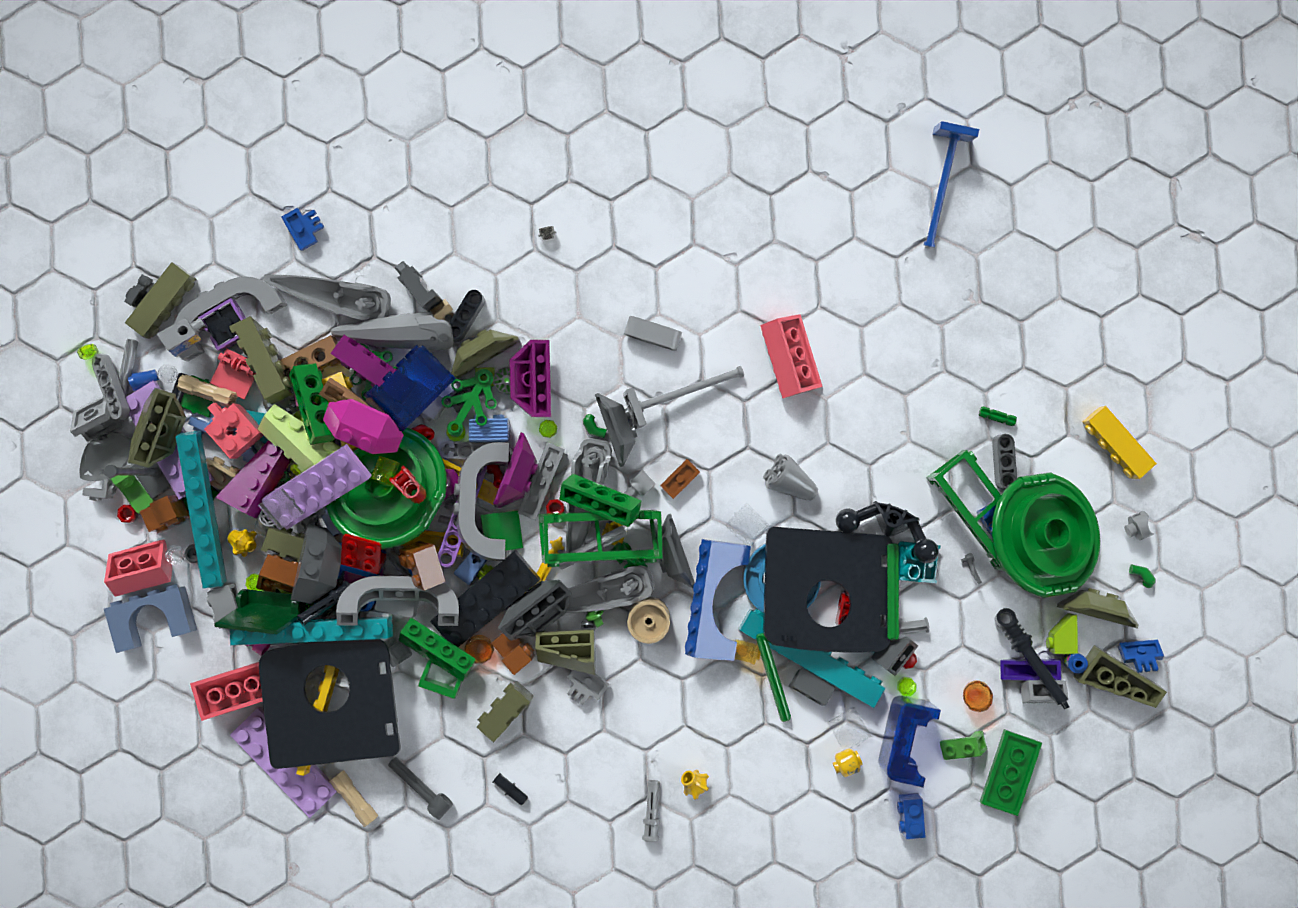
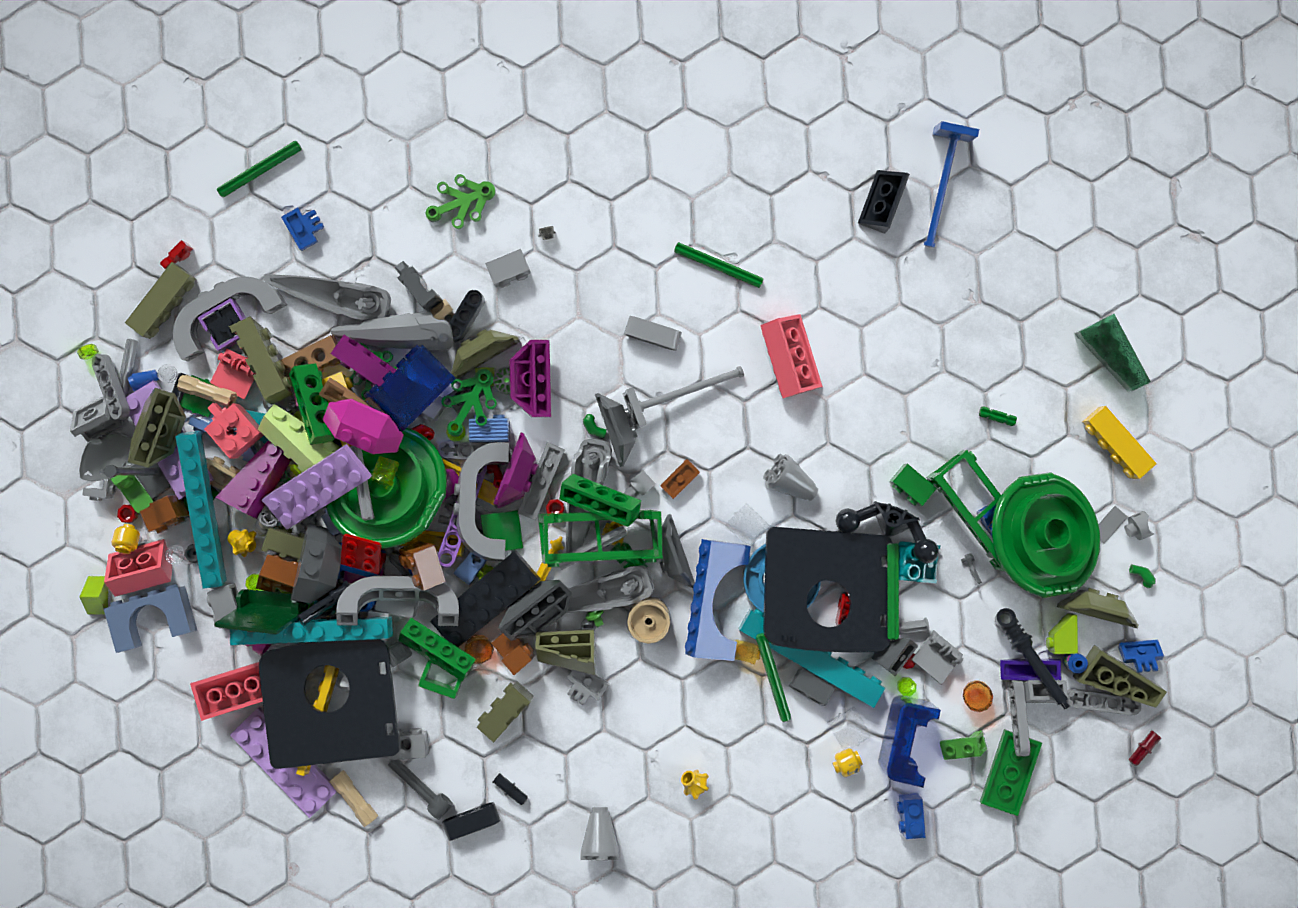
(94, 595): none -> lime slope
(125, 539): none -> yellow head
(138, 292): dark grey plate -> none
(175, 338): light grey torso -> none
(178, 253): none -> red plate
(259, 168): none -> green axle
(281, 509): clear piece -> none
(363, 491): none -> light grey axle
(406, 483): red piece -> none
(418, 747): none -> light grey brick
(464, 200): none -> bright green plant
(471, 821): none -> black beam
(508, 268): none -> light grey brick
(548, 428): clear neon green tile -> none
(599, 837): none -> light grey cone
(651, 820): light grey pin -> none
(718, 264): none -> green axle
(883, 200): none -> black slope
(912, 485): none -> green brick
(937, 657): none -> light grey hinge
(1000, 452): dark grey beam -> none
(1019, 718): none -> light grey beam
(1103, 699): none -> light grey beam
(1111, 523): none -> light grey sticker
(1114, 351): none -> clear green wedge
(1144, 748): none -> dark red axle

